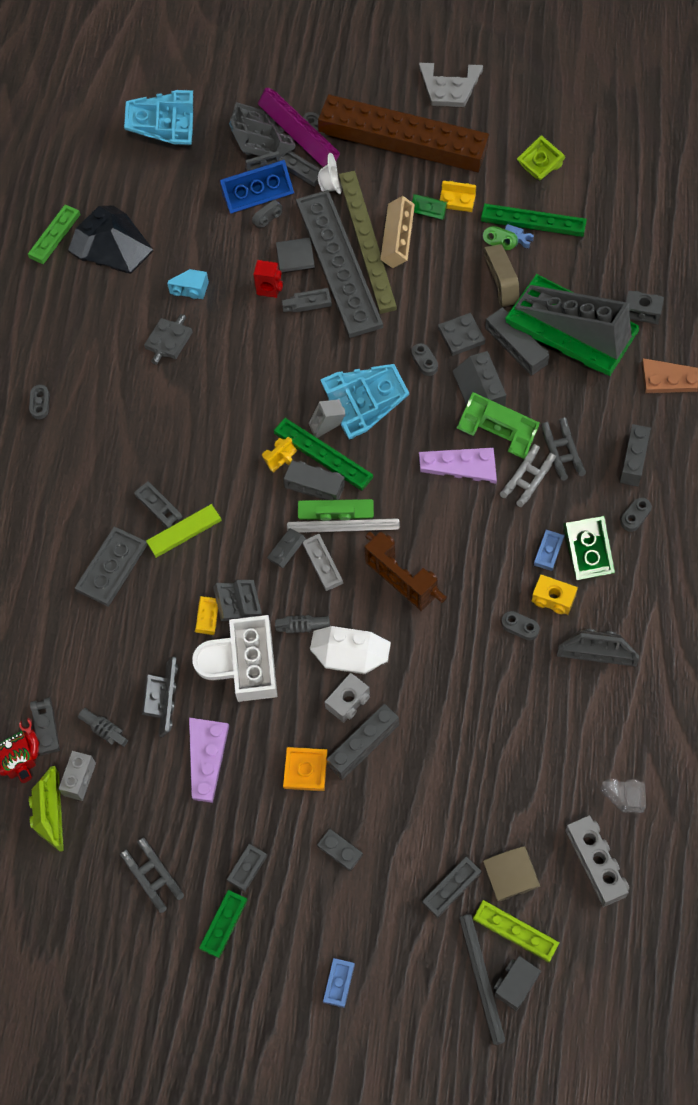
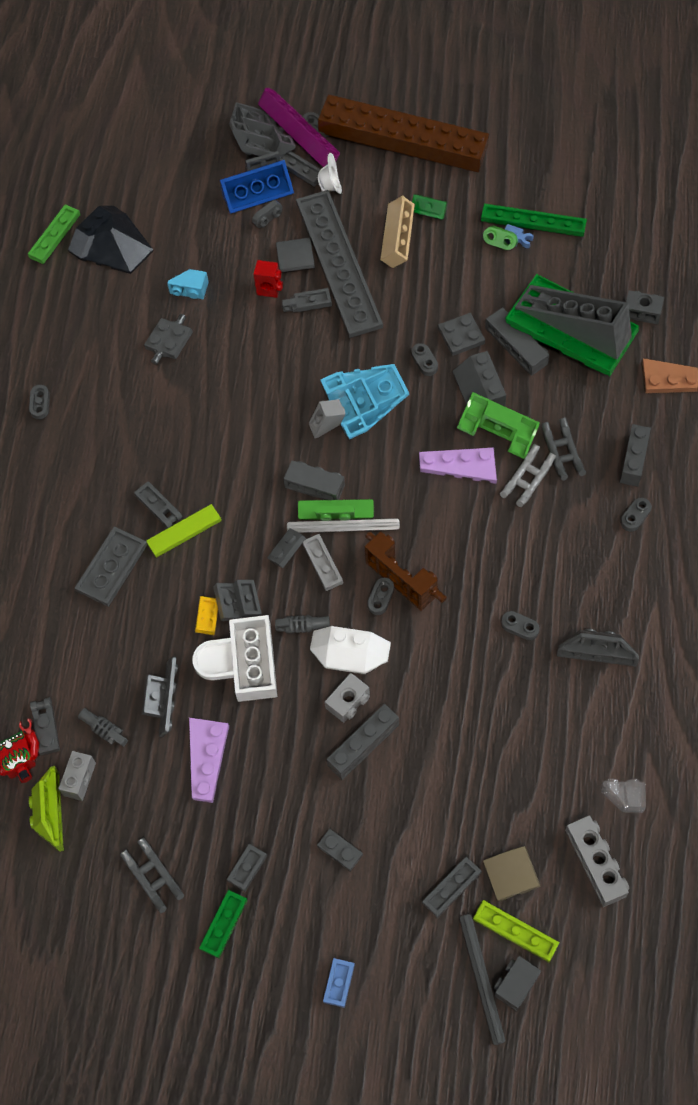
(162, 117): medium azure wedge -> none
(281, 454): yellow hips -> none
(305, 769): light orange plate -> none
(324, 454): green plate -> none
(367, 242): olive plate -> none
(381, 597): none -> dark grey plate
(449, 90): light grey wing -> none
(458, 195): yellow bracket -> none
(503, 274): dark tan beam -> none
(541, 158): lime slope -> none
(547, 586): yellow brick -> none
(549, 550): medium blue plate -> none
(589, 547): slope -> none

